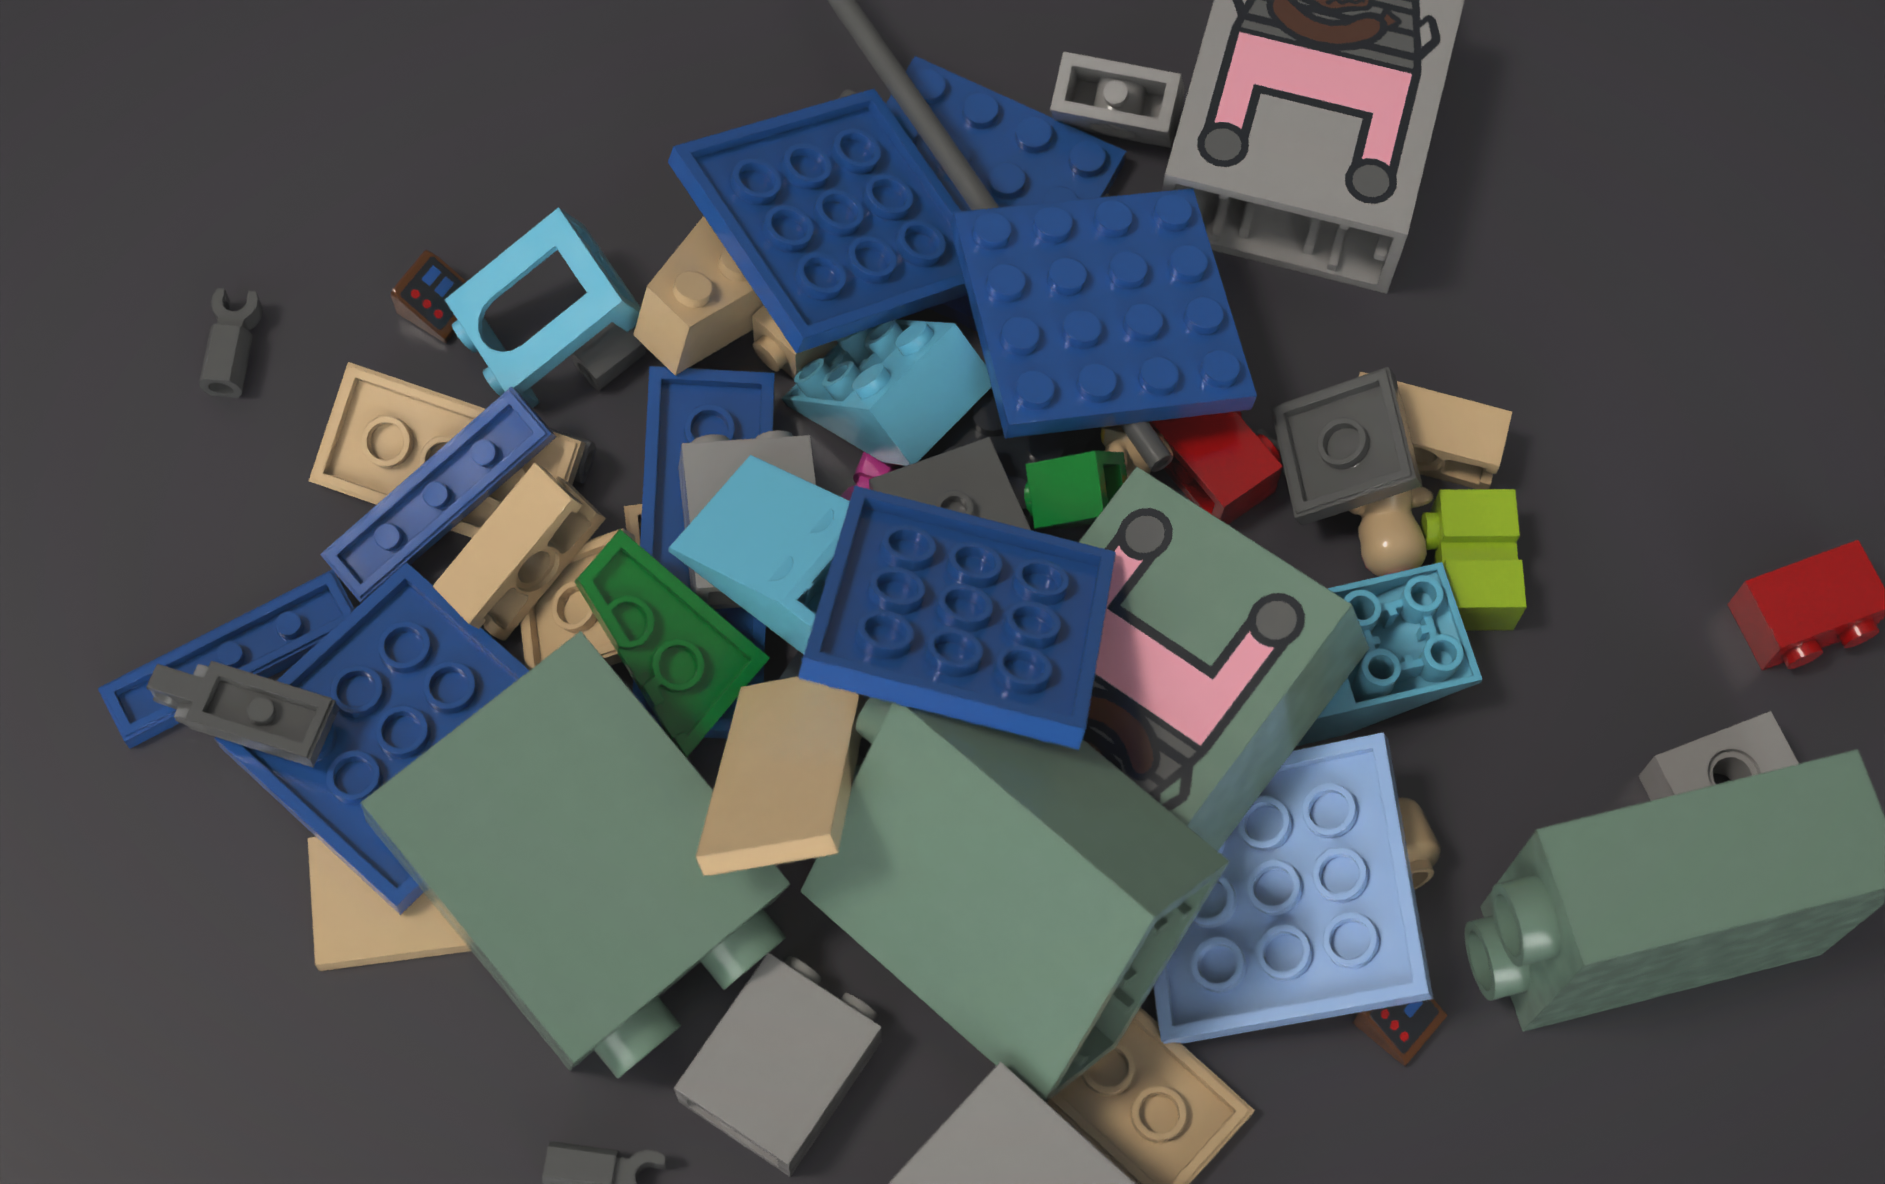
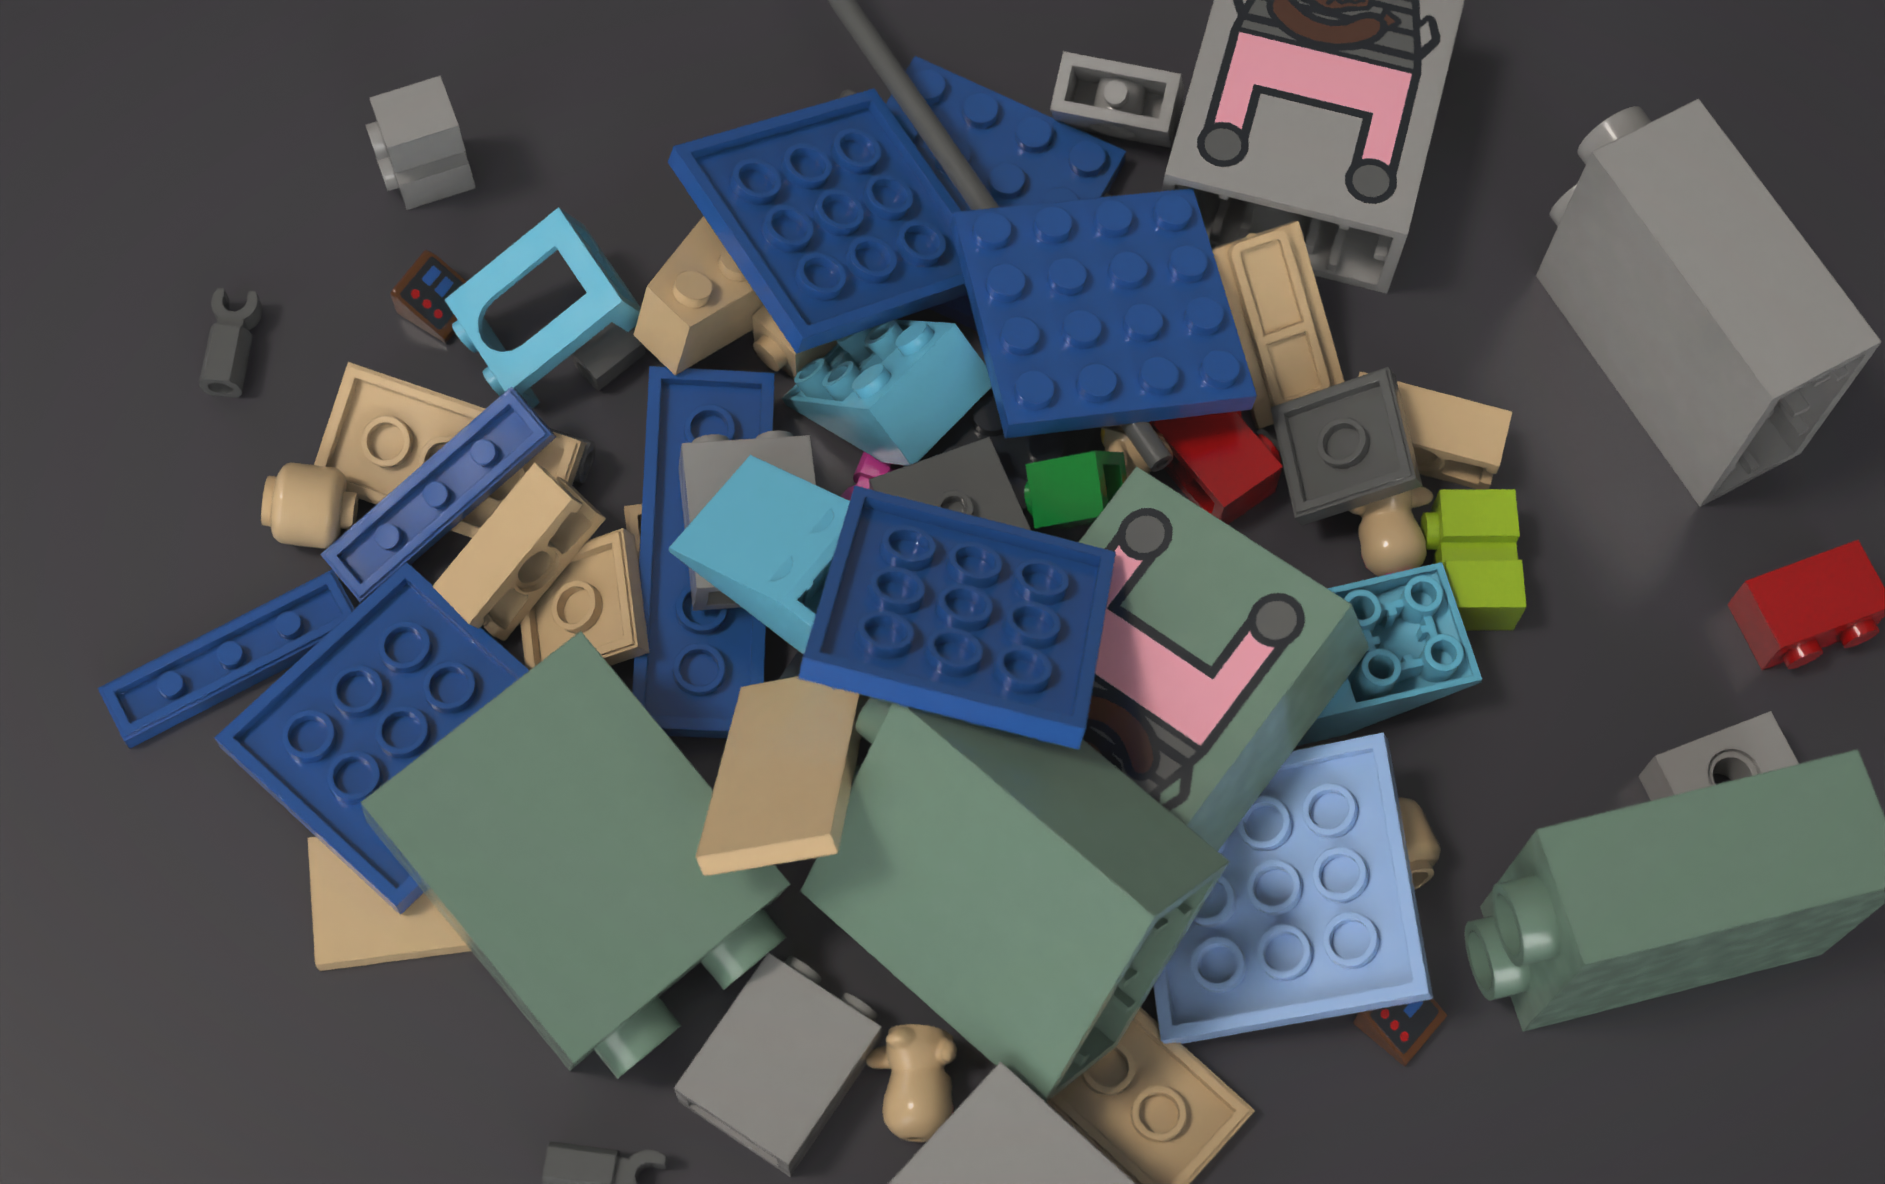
(247, 709): dark grey hinge -> none
(308, 505): none -> tan head
(419, 143): none -> light grey brick
(669, 640): green wing -> none
(918, 1088): none -> tan animal
(1278, 317): none -> tan piece
(1700, 298): none -> light grey brick

